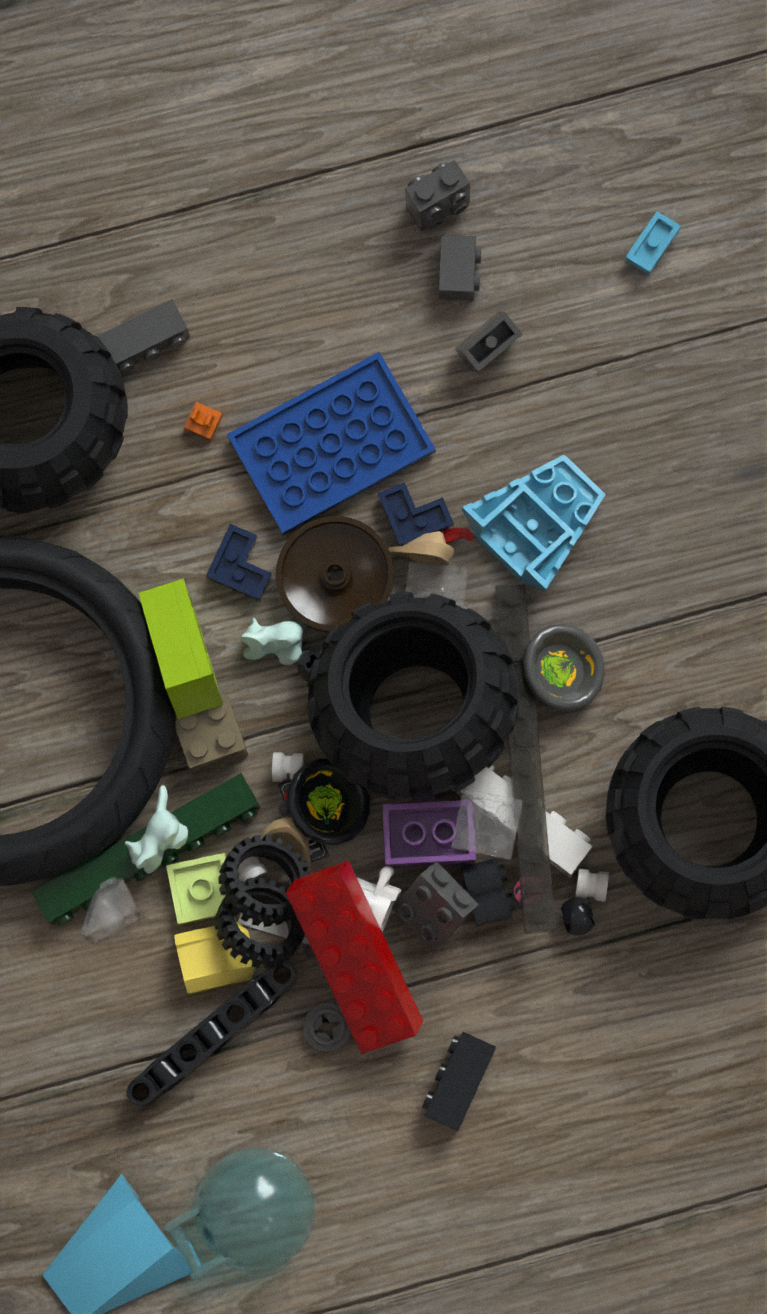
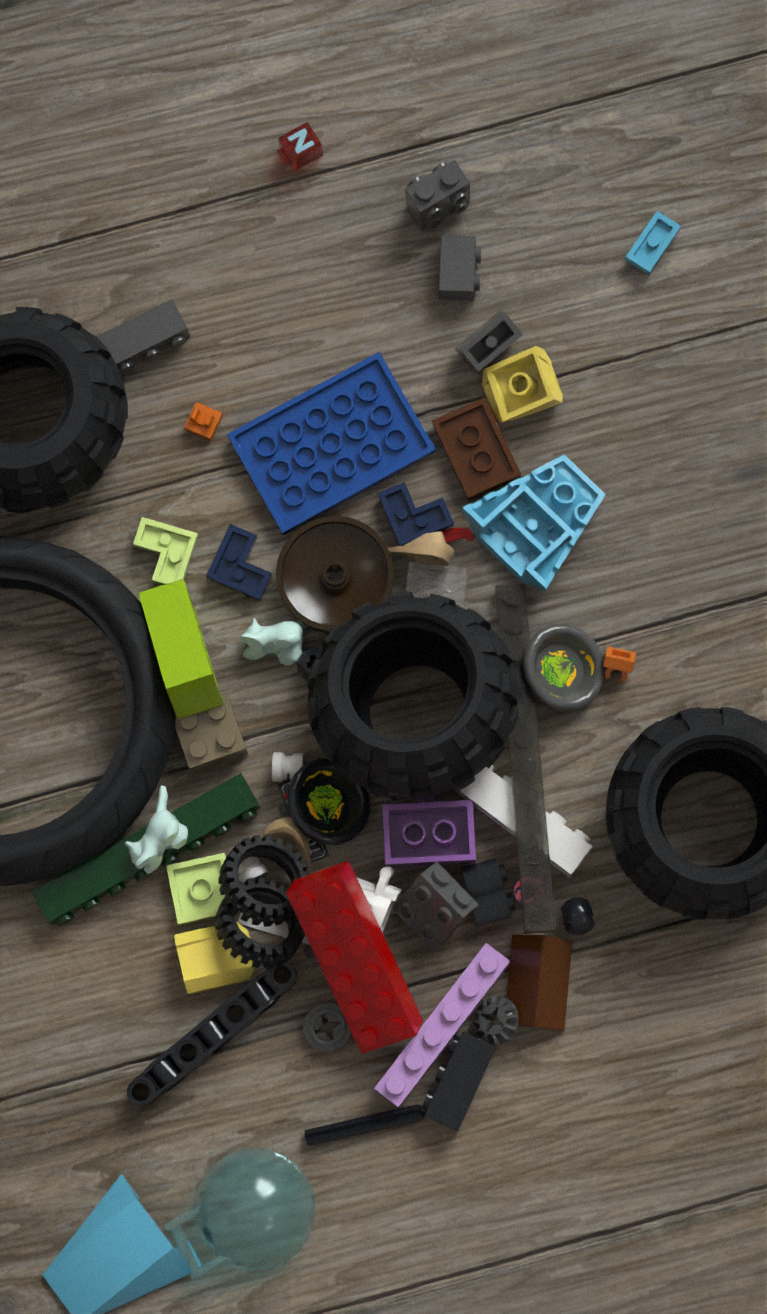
(110, 911): clear slope -> none
(172, 544): none -> yellowish green plate
(299, 147): none -> clear red brick
(363, 1125): none -> black axle
(442, 1025): none -> lavender brick
(476, 448): none -> reddish brown plate
(487, 824): clear plate -> none
(506, 1014): none -> dark grey gear
(521, 385): none -> light yellow slope
(539, 980): none -> reddish brown slope
(592, 884): white wheel -> none
(619, 660): none -> orange tile

